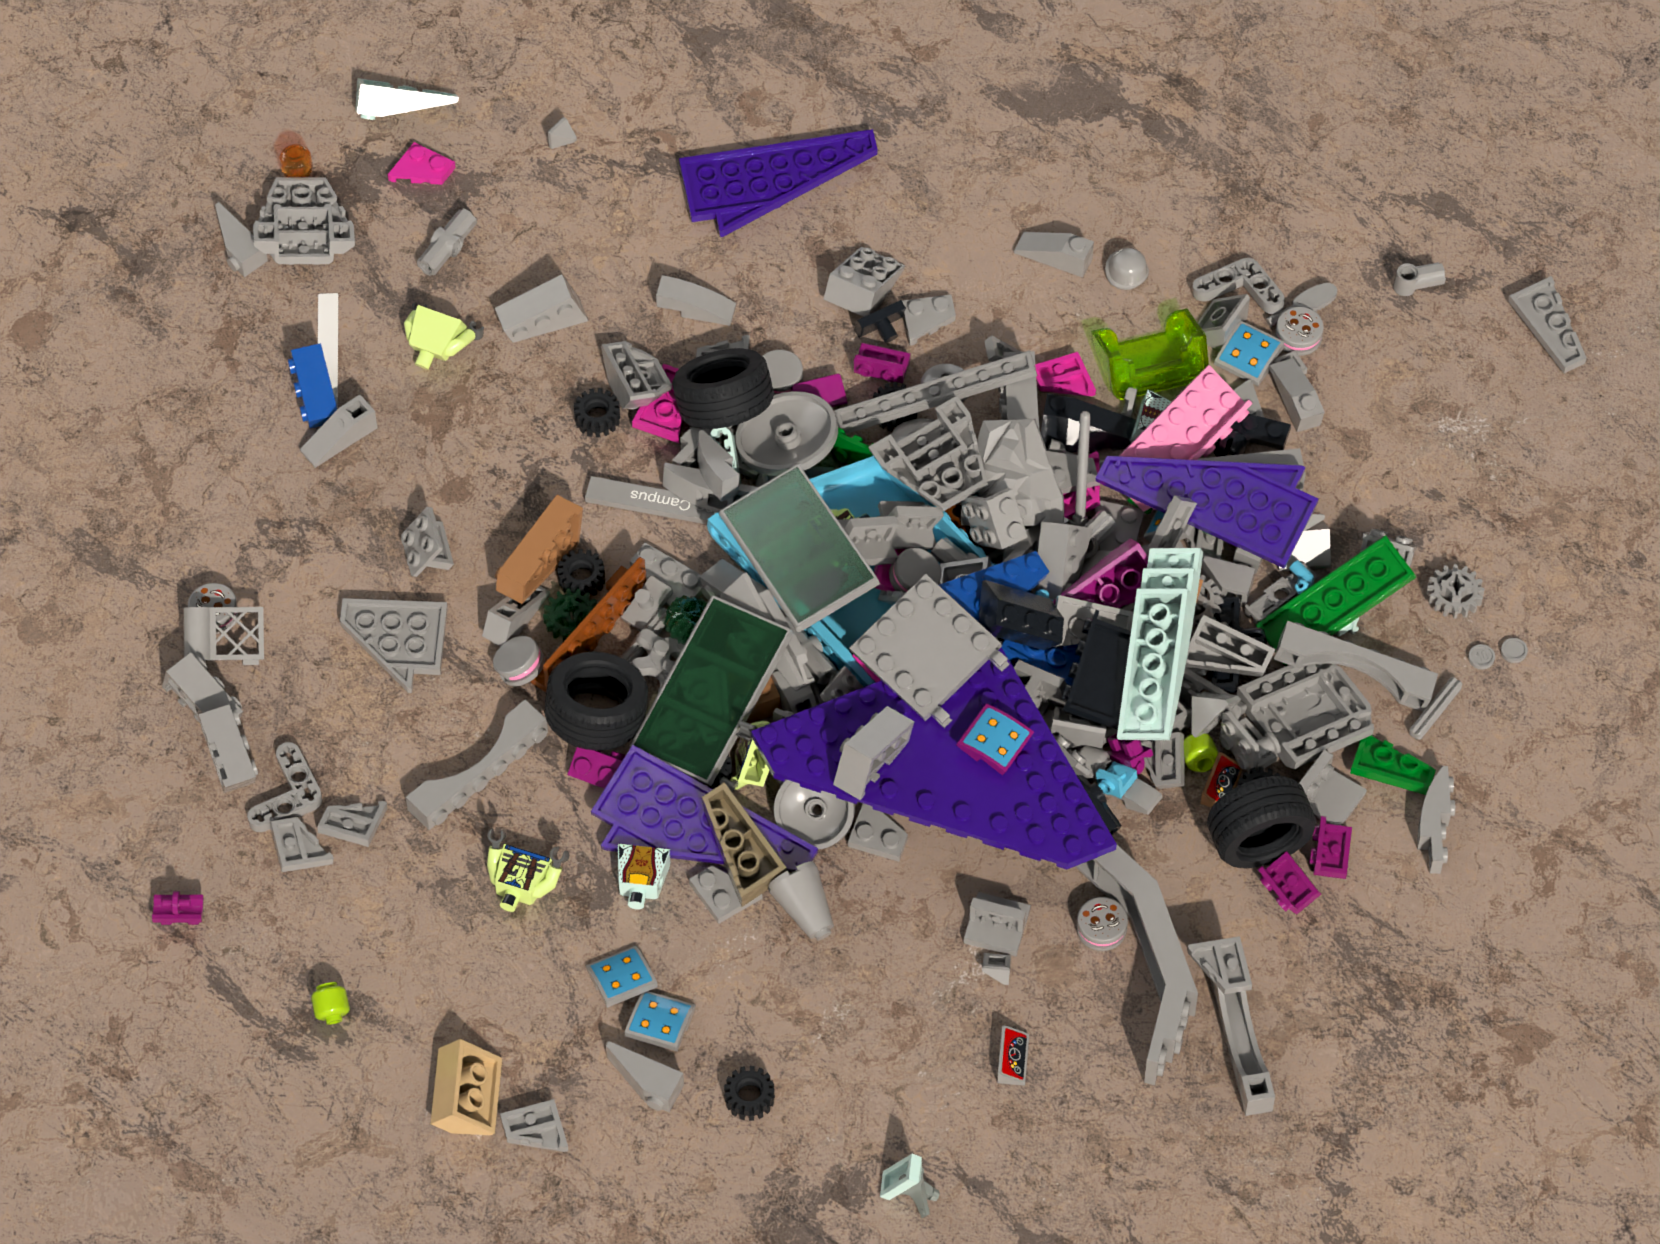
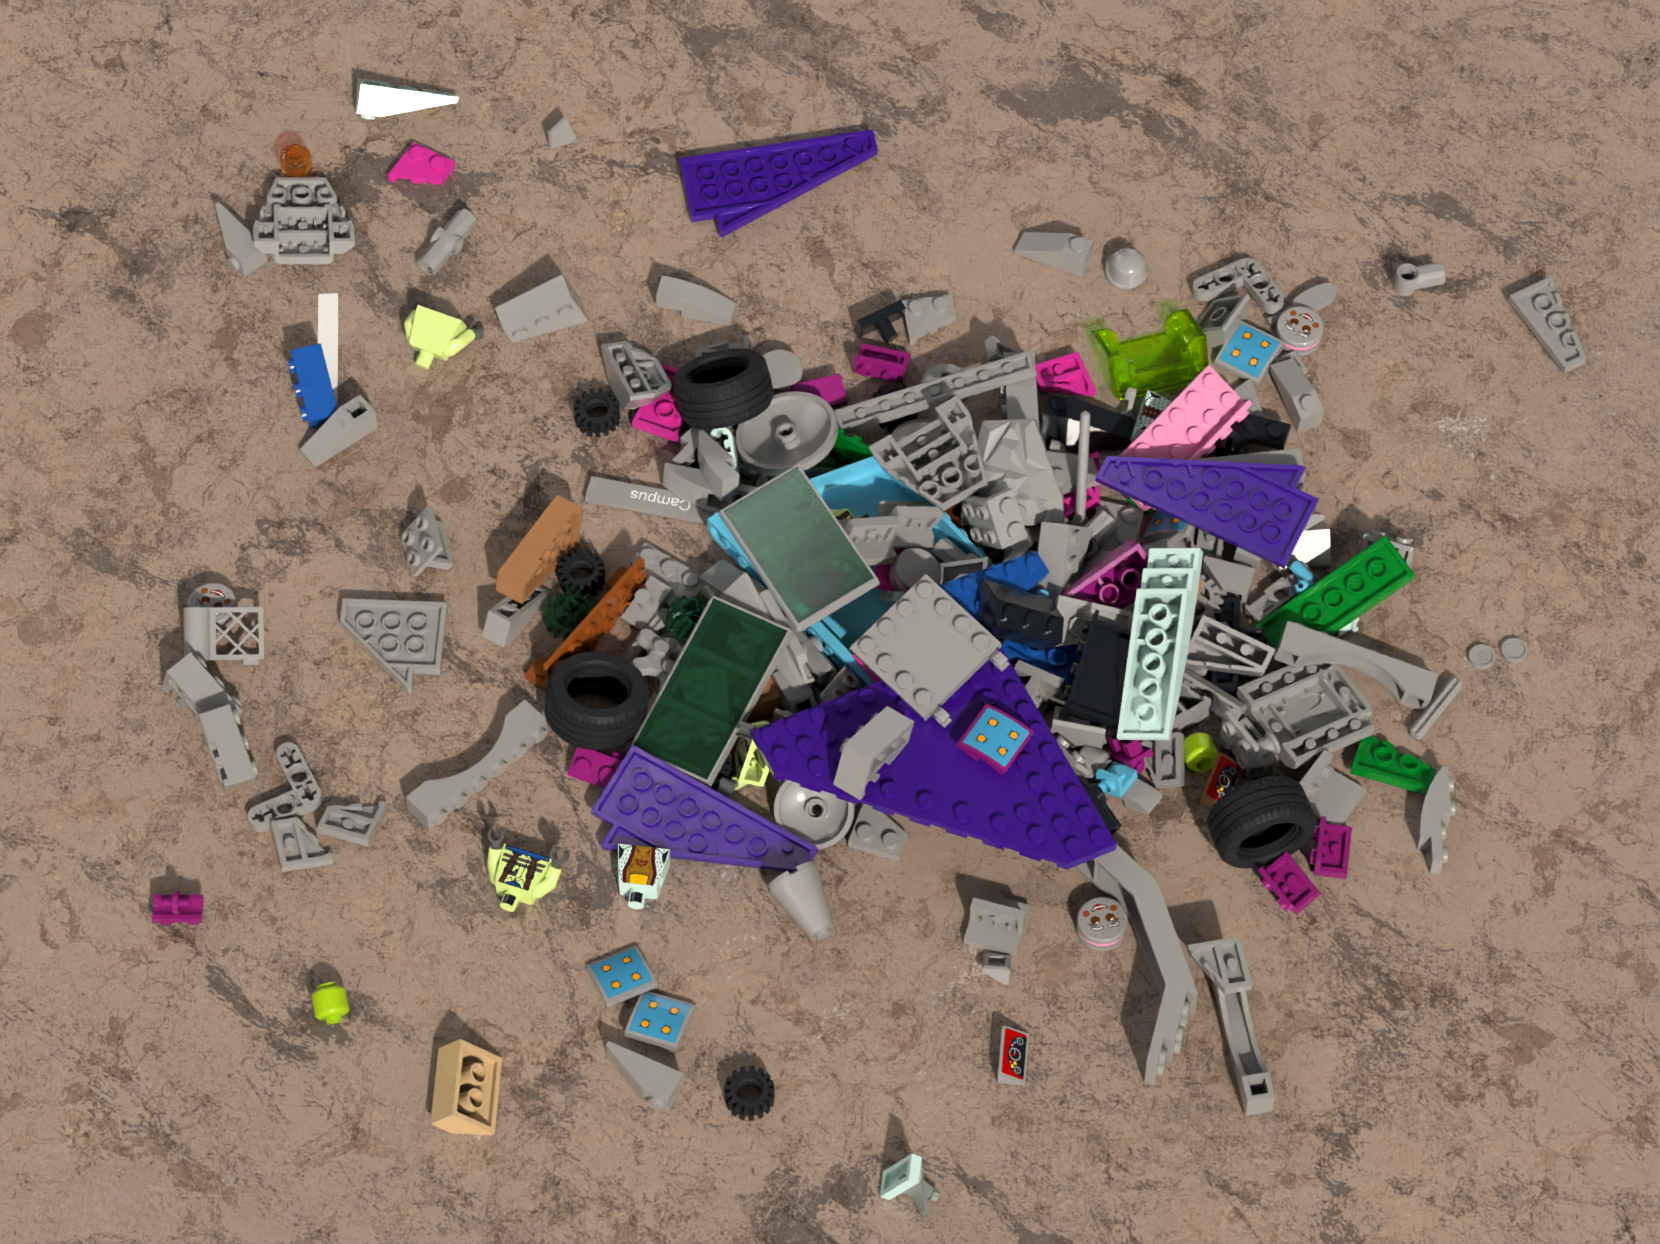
(519, 661): light grey head -> none
(535, 1126): light grey wing -> none
(718, 893): light grey wing -> none
(741, 844): dark tan wedge -> none
(862, 281): light grey slope -> none
(1173, 523): light grey plate -> none
(1209, 709): light grey slope -> none
(1442, 591): light grey gear -> none

